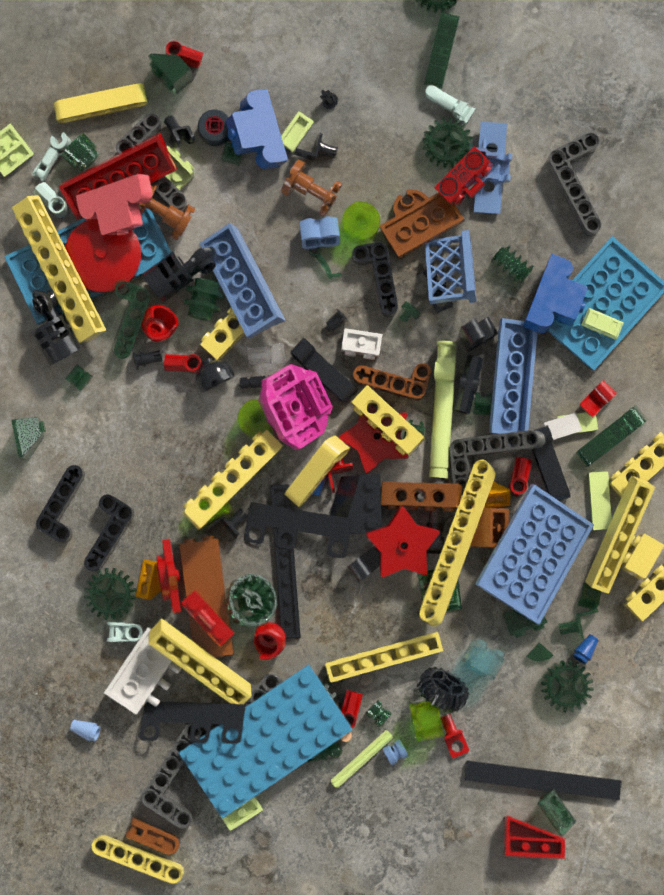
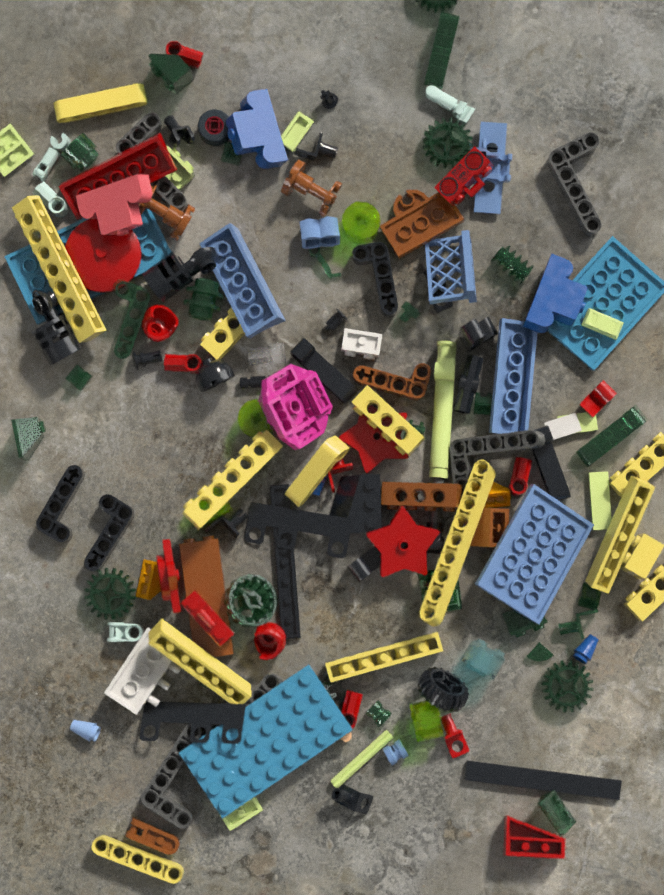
(334, 751): clear green pin -> none
(352, 799): none -> black bracket

